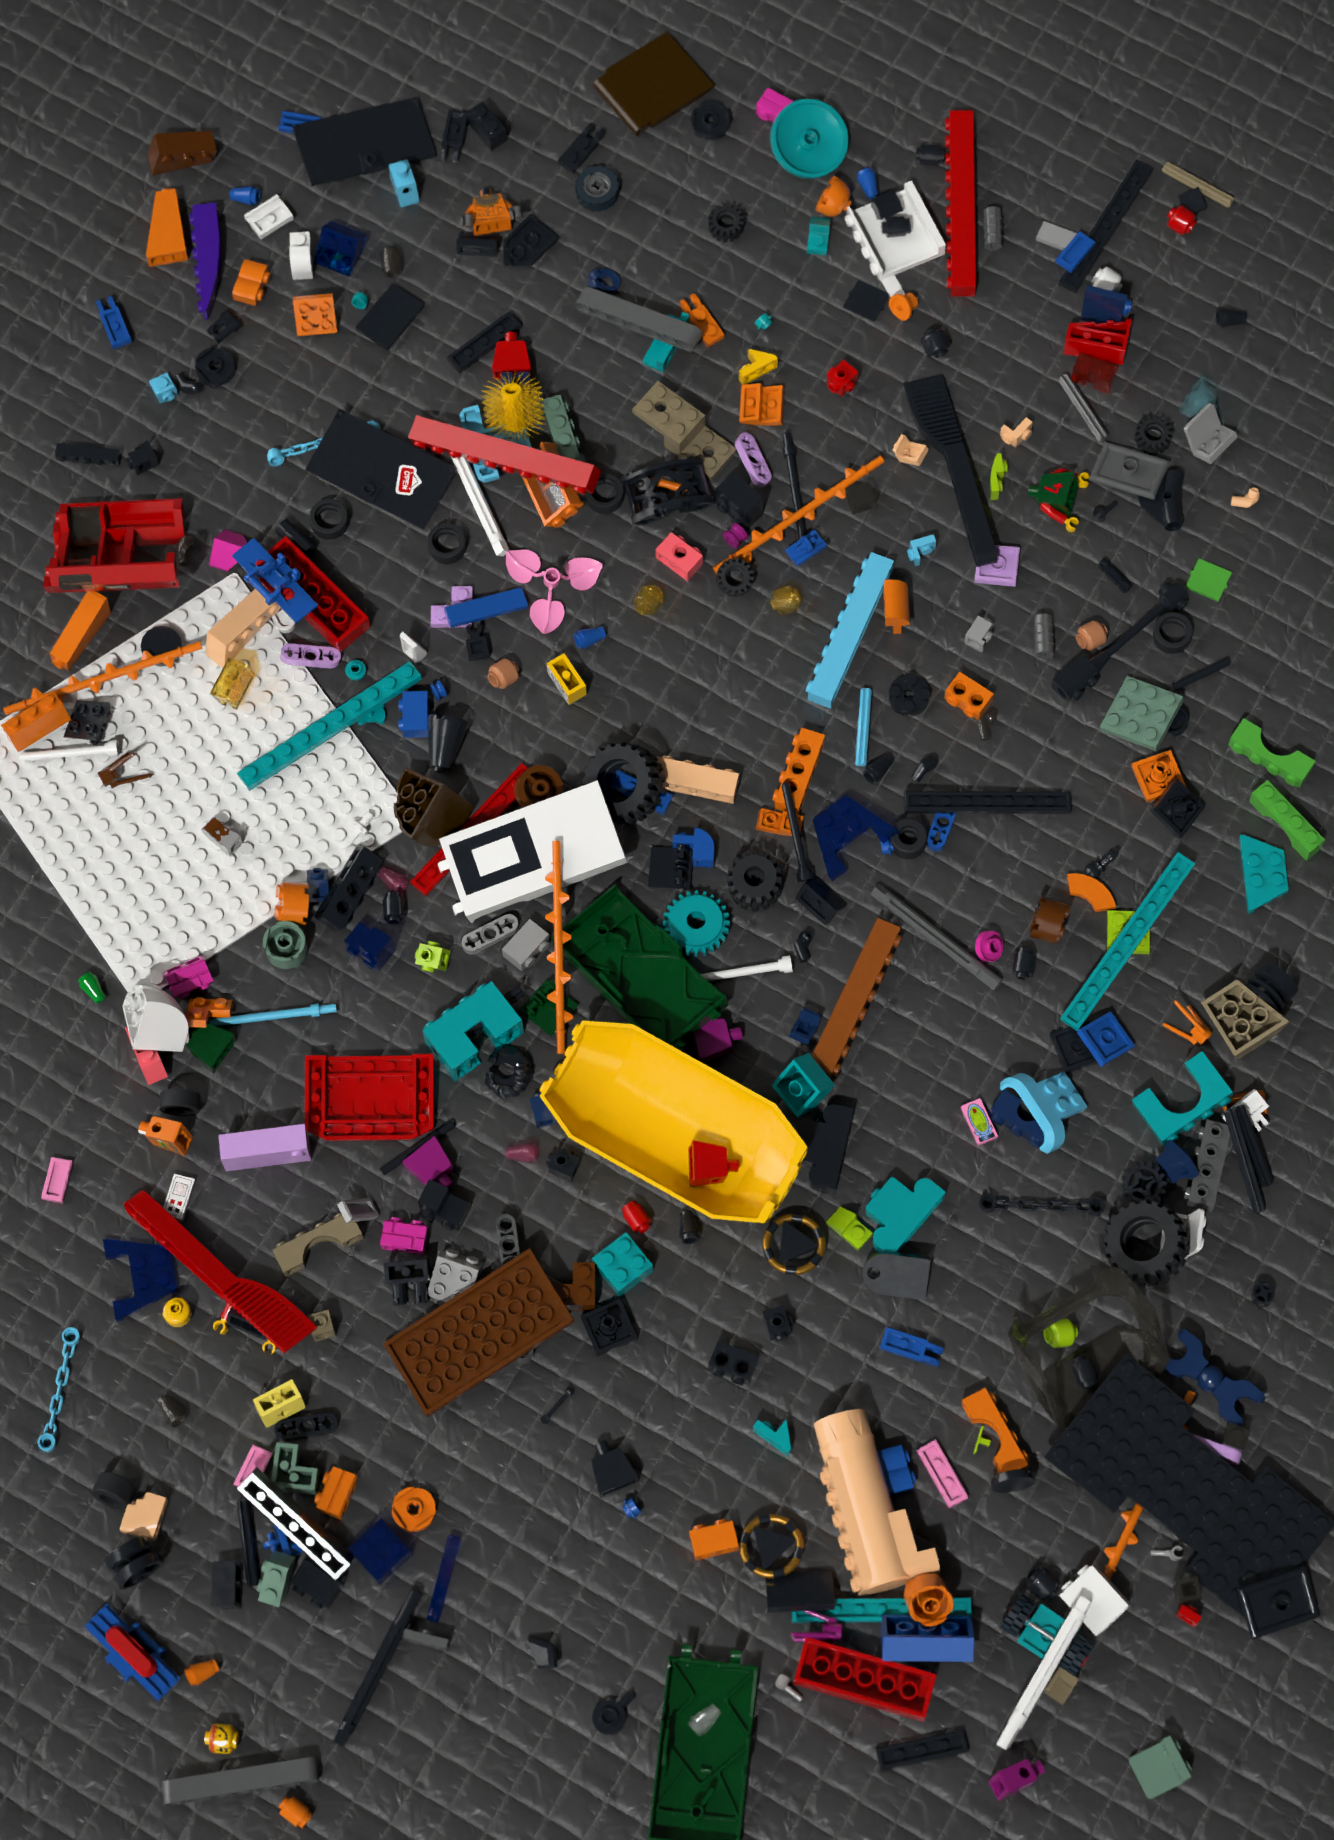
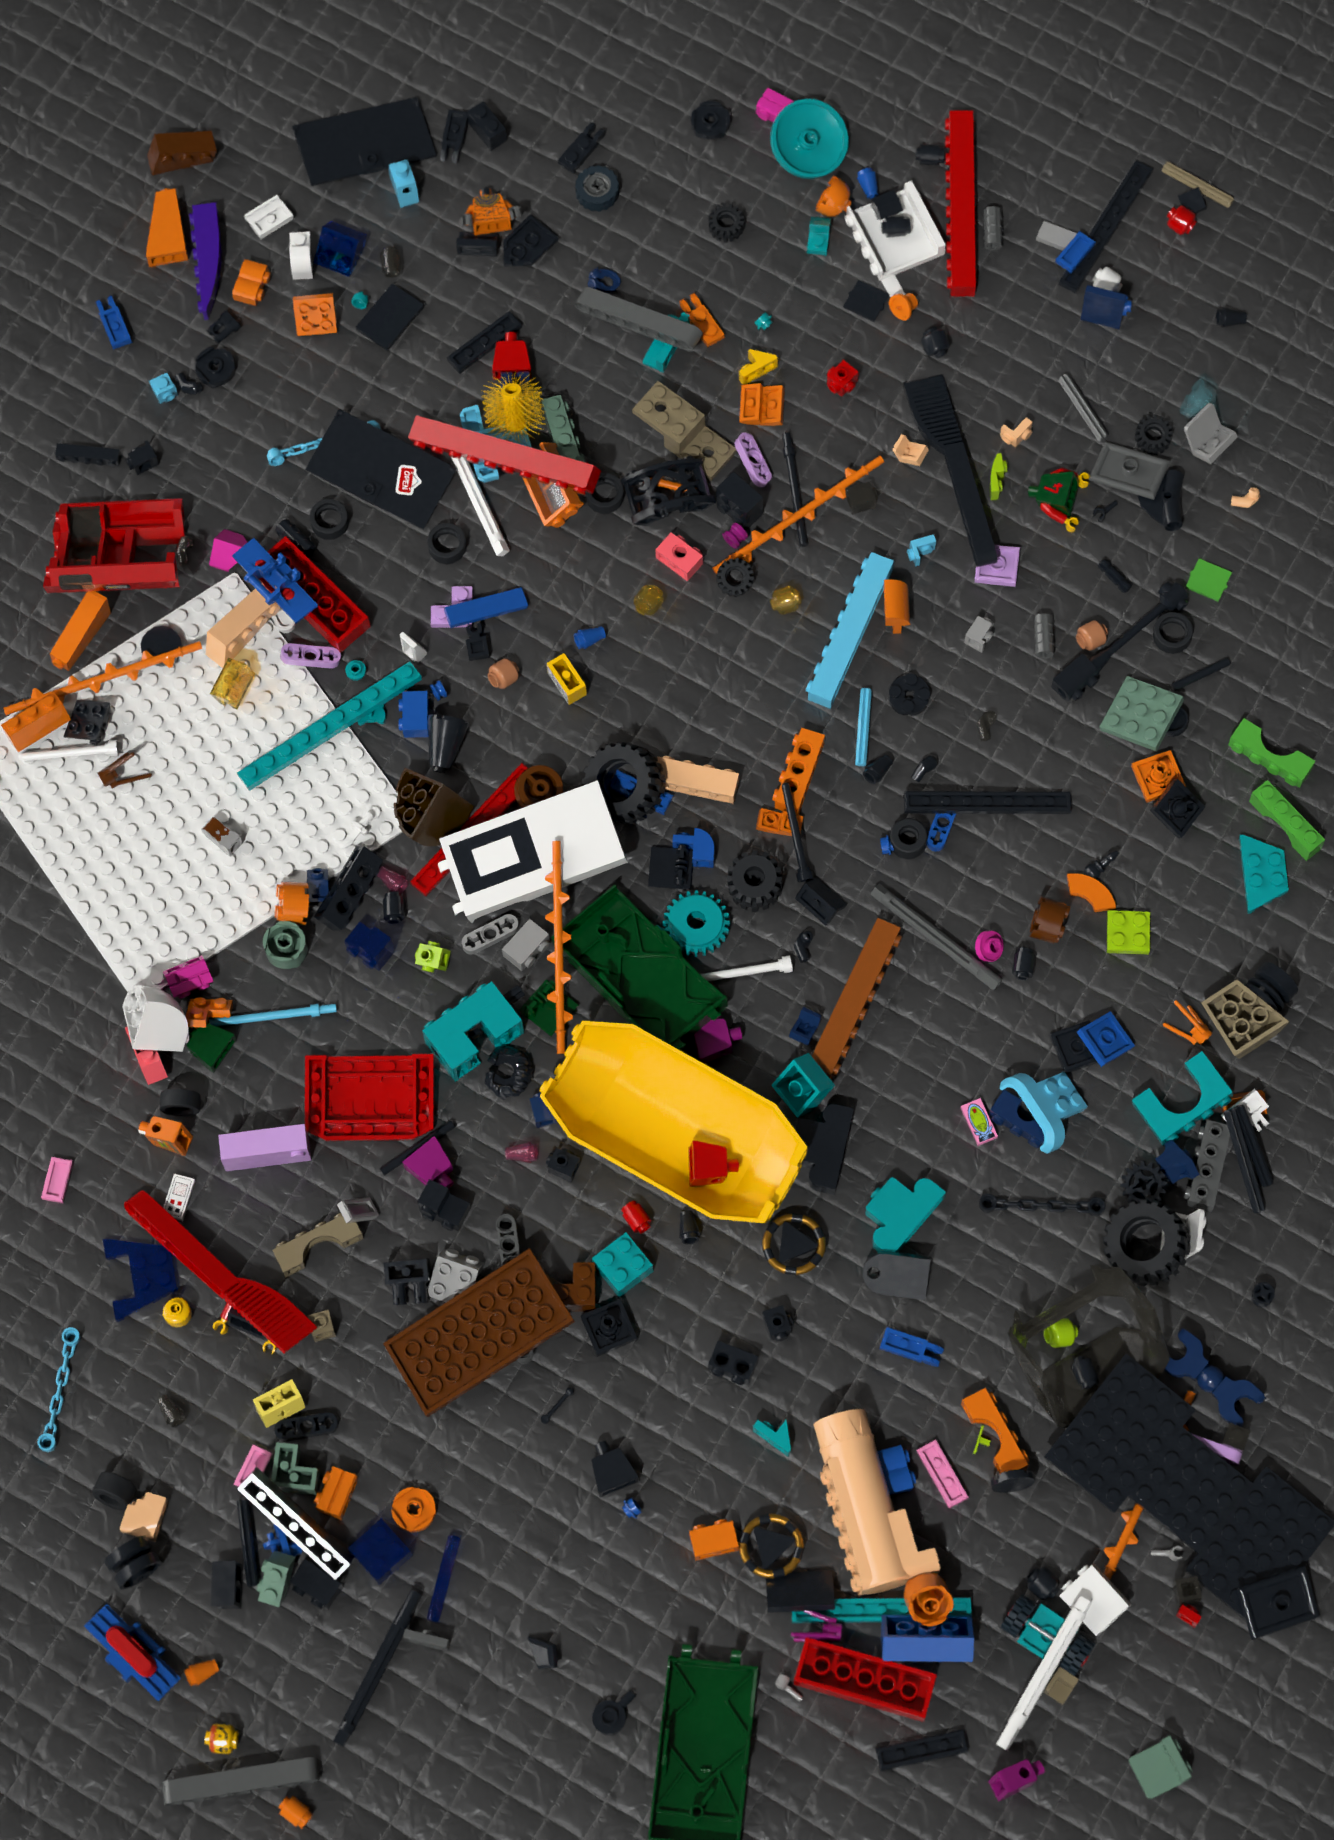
(91, 986): green cone -> none
(247, 195): blue cone -> none
(294, 119): blue tile -> none
(404, 1236): dark pink brick -> none
(543, 613): bright pink plant -> none
(652, 84): dark brown piece -> none
(704, 1720): clear cone -> none
(805, 548): blue hips -> none
(842, 825): clear blue wing -> none
(849, 1228): lime slope -> none
(972, 692): orange brick -> none
(1094, 371): clear red brick -> none
(1099, 341): red wedge -> none
(1127, 941): teal plate -> none

